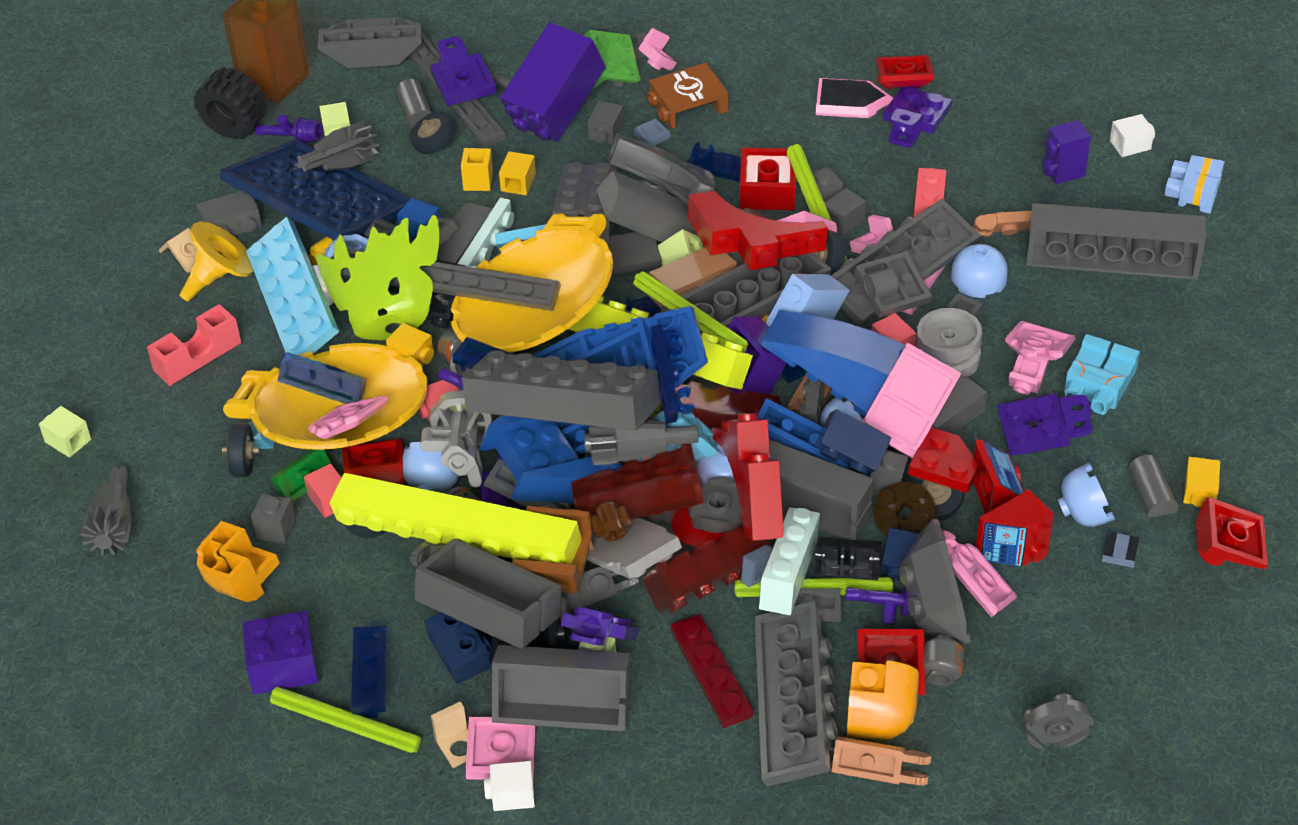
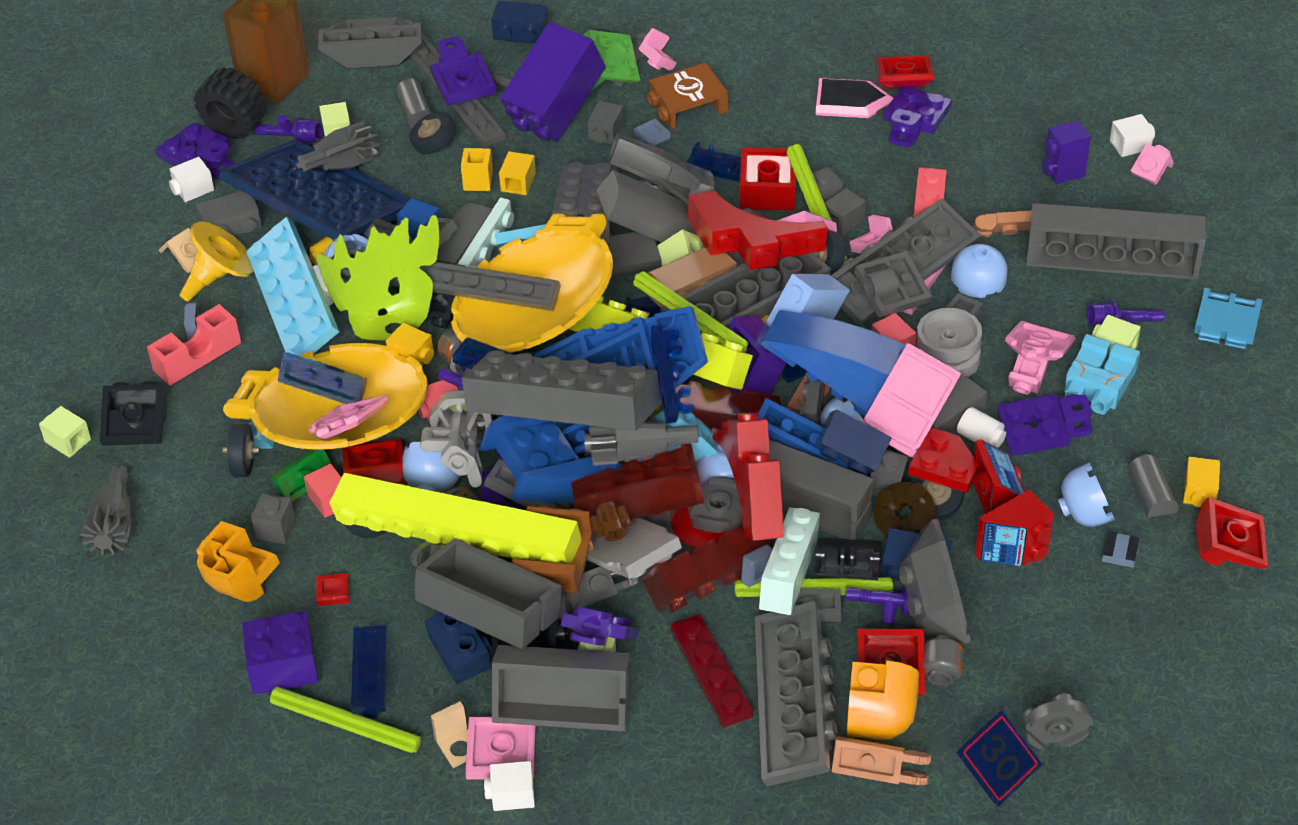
(133, 413): none -> black plate
(190, 323): none -> sand blue tile
(191, 179): none -> white brick
(197, 142): none -> dark purple plate
(332, 589): none -> red tile
(519, 21): none -> dark blue brick
(978, 425): none -> white brick
(979, 576): bright pink tile -> none
(999, 758): none -> clear blue piece
(1098, 312): none -> dark purple piece
(1118, 332): none -> yellowish green brick
(1152, 163): none -> bright pink bracket
(1195, 182): light blue hips -> none
(1227, 320): none -> dark azure plate

